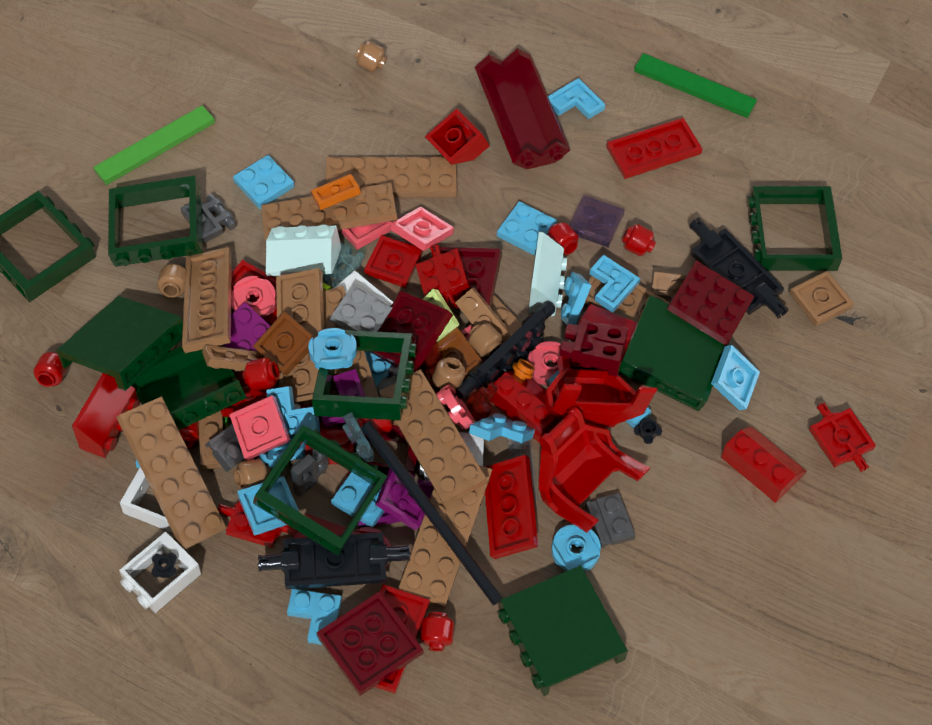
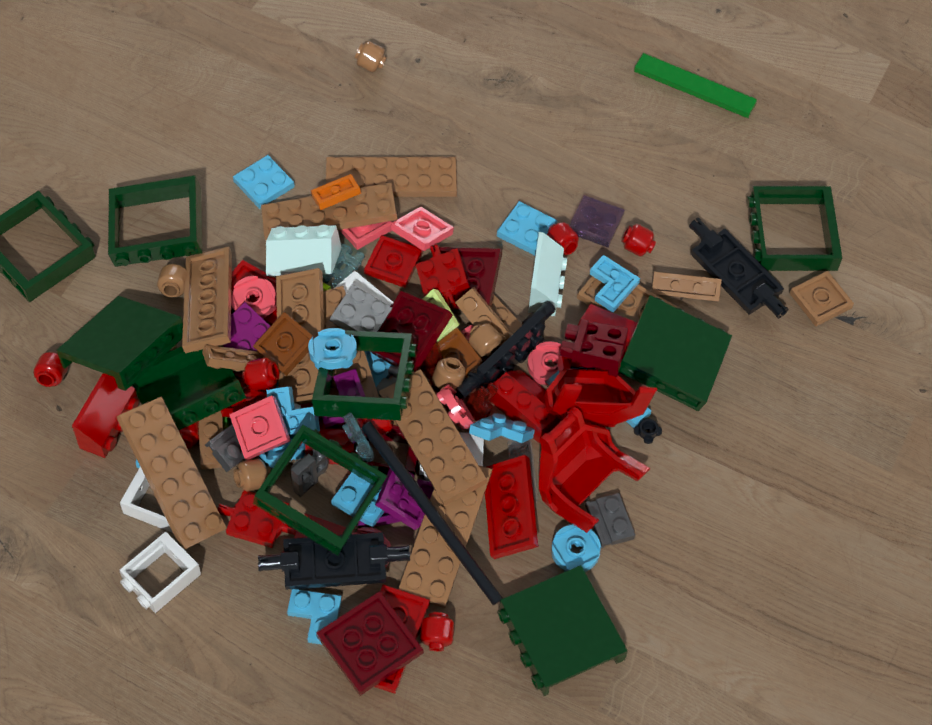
(153, 145): bright green tile -> none
(167, 571): black plate -> none
(212, 226): flat silver plate -> none
(258, 519): medium azure plate -> none
(457, 139): red slope -> none
(522, 110): dark red panel -> none
(523, 369): orange plate -> none
(576, 95): medium azure plate -> none
(577, 290): medium azure plate -> none
(654, 148): red plate -> none
(710, 303): dark red plate -> none
(735, 377): medium azure plate -> none
(762, 463): red slope -> none
(842, 437): red plate -> none

